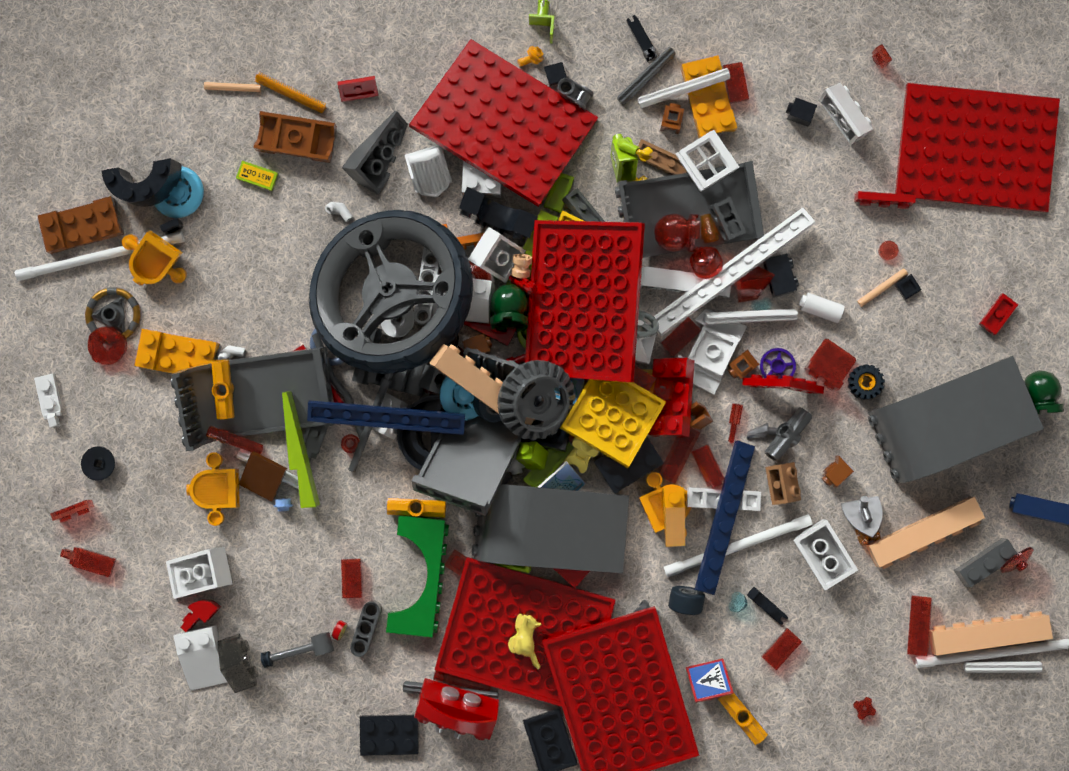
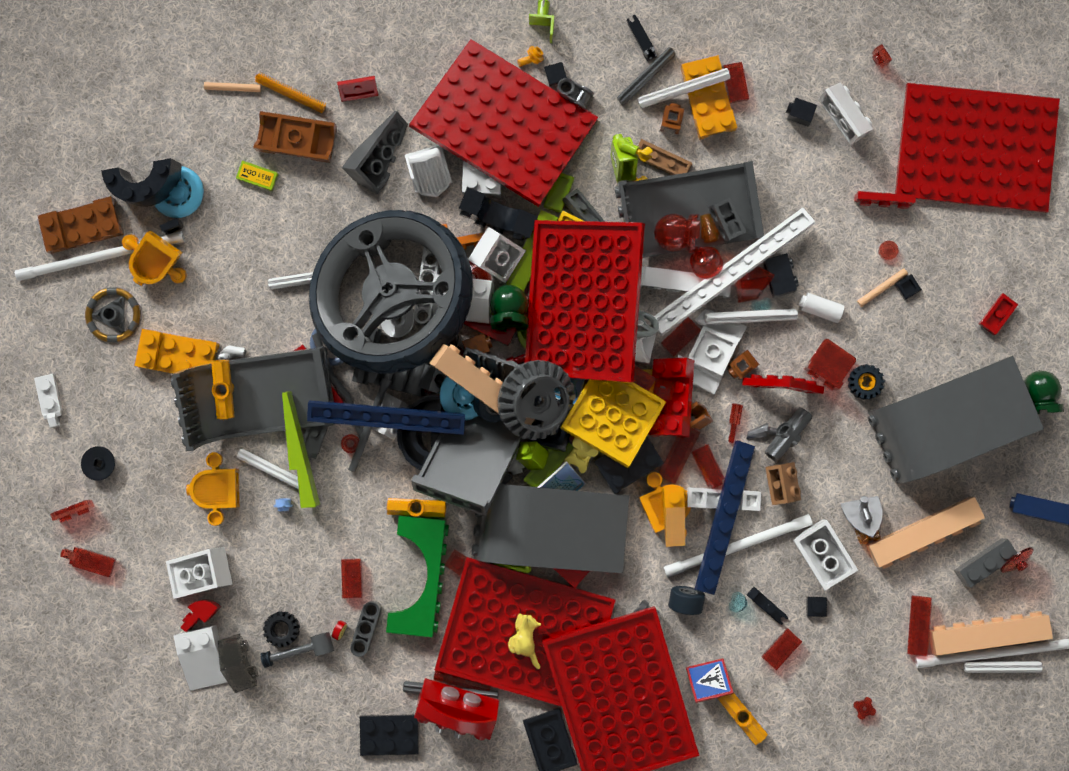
(113, 337): clear red plate -> none
(225, 436): clear red axle -> none
(262, 476): reddish brown tile -> none
(270, 633): none -> black tyre
(289, 281): none -> white axle
(339, 209): white arm -> none
(521, 265): light nougat wheel -> none
(524, 284): red axle -> none
(692, 169): white piece -> none
(777, 365): dark purple wheel -> none
(816, 606): none -> black plate
(836, 472): dark orange window -> none

